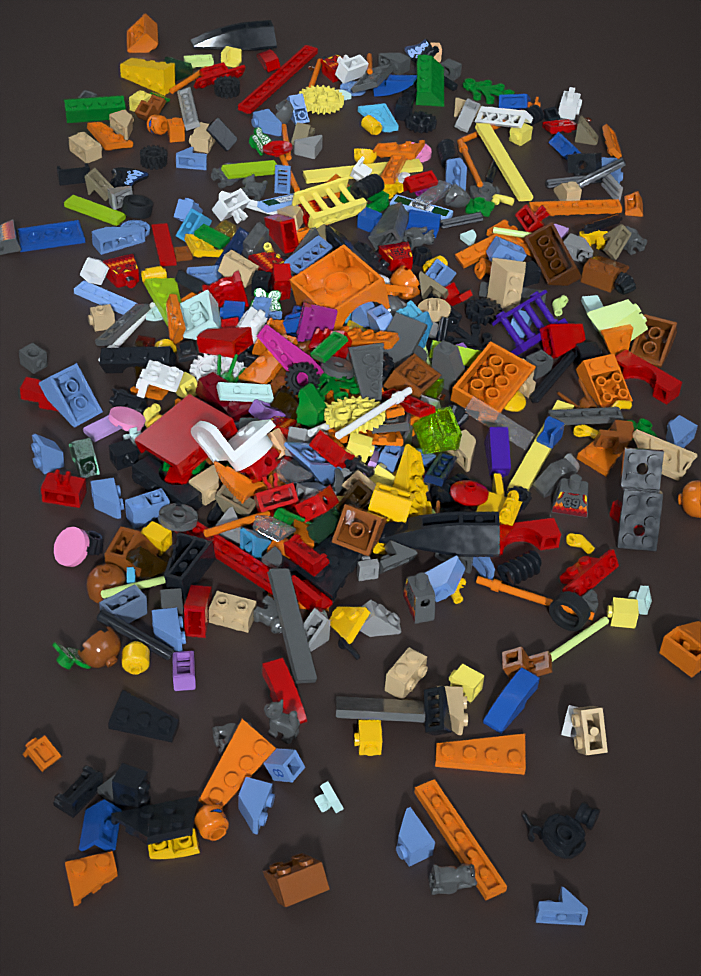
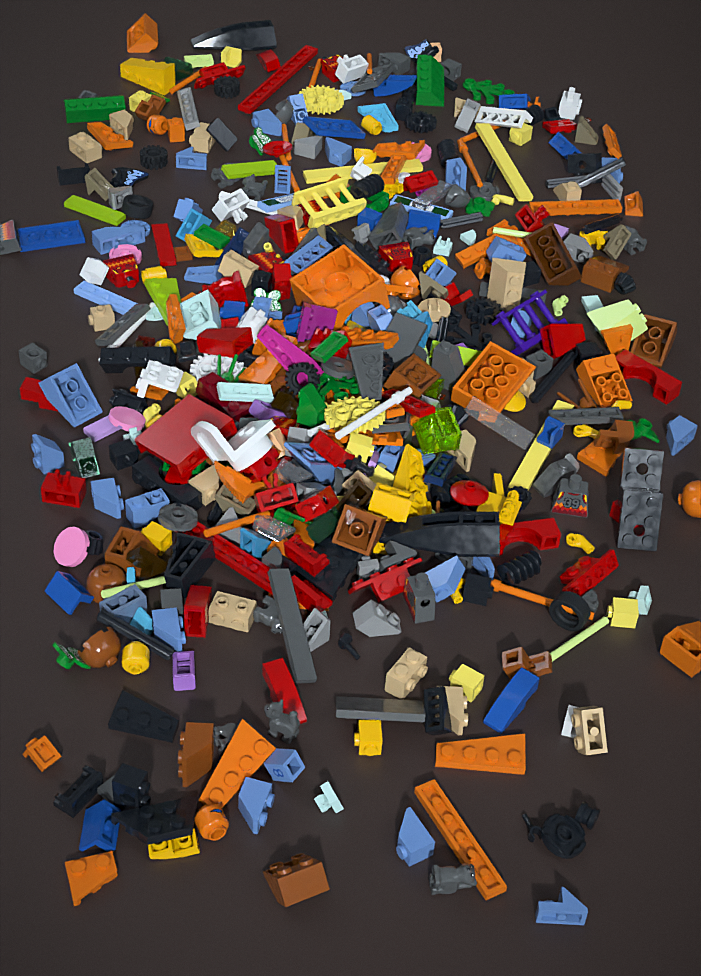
(67, 592): none -> blue panel
(126, 249): none -> bright pink tile
(142, 621): none -> medium azure slope
(189, 281): black slope -> none
(196, 751): none -> dark orange slope
(334, 127): none -> blue tile
(337, 152): none -> medium blue slope
(348, 621): yellow wing -> none
(361, 232): none -> light grey tile
(388, 583): none -> red bracket
(442, 247): none -> light aqua tile
(477, 589): none -> black brick
(498, 451): dark purple slope -> none
(675, 459): tan wing -> none

